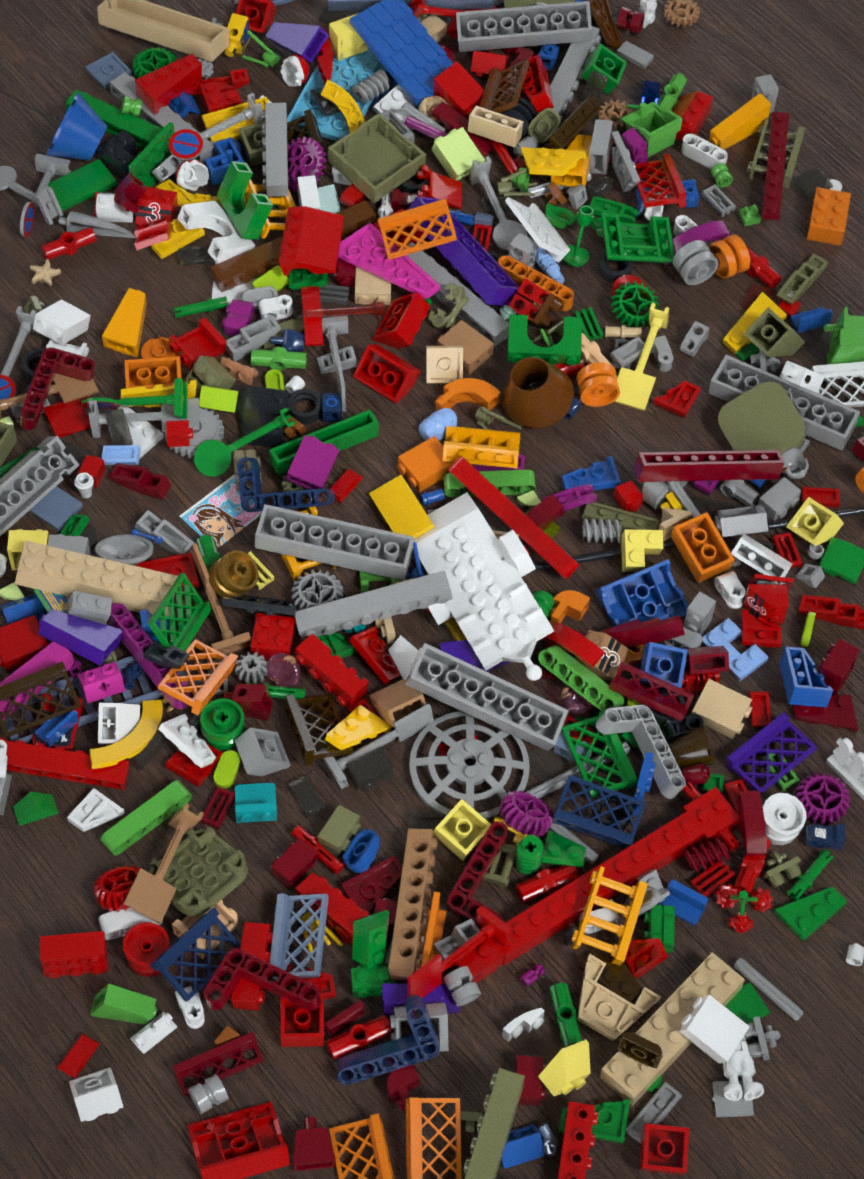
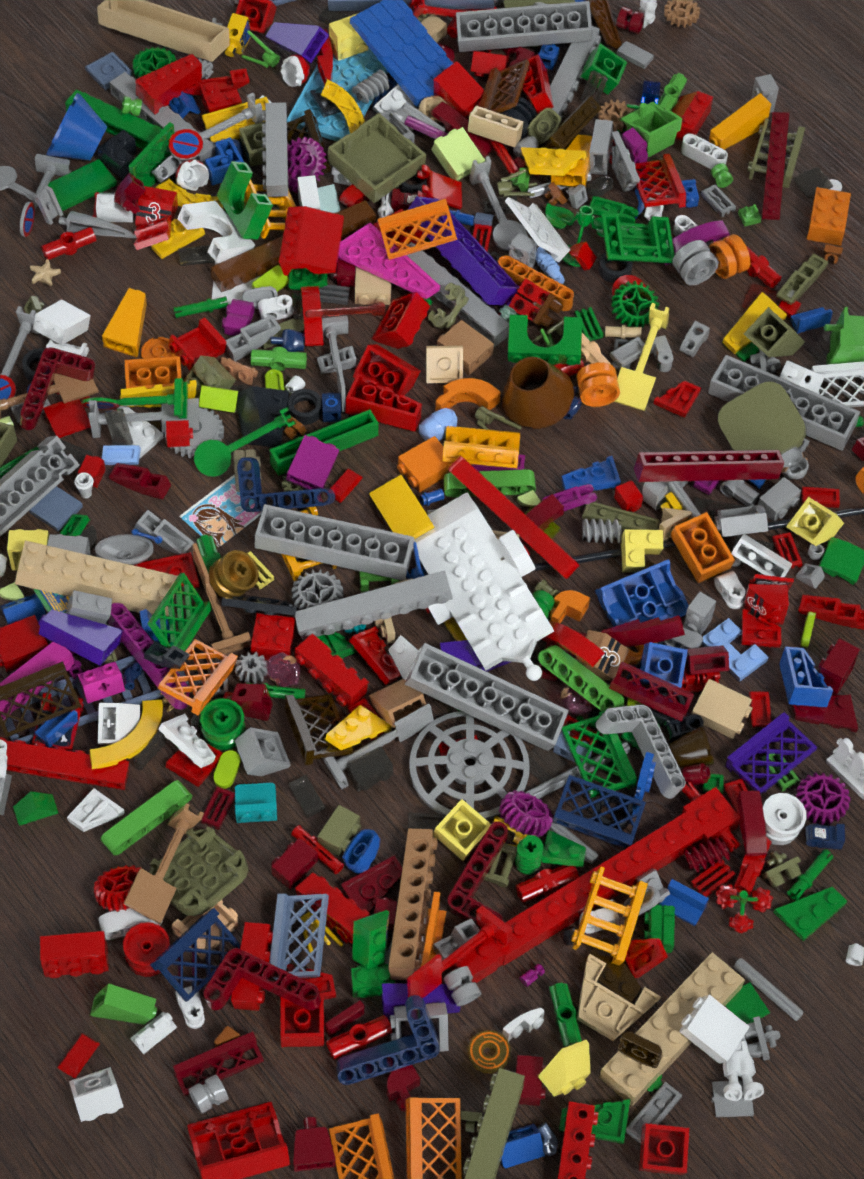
(384, 404): none -> red wedge
(490, 1039): none -> clear yellow tile
(545, 587): none -> olive bush
(583, 255): none -> red tile
(833, 251): none -> dark orange tile

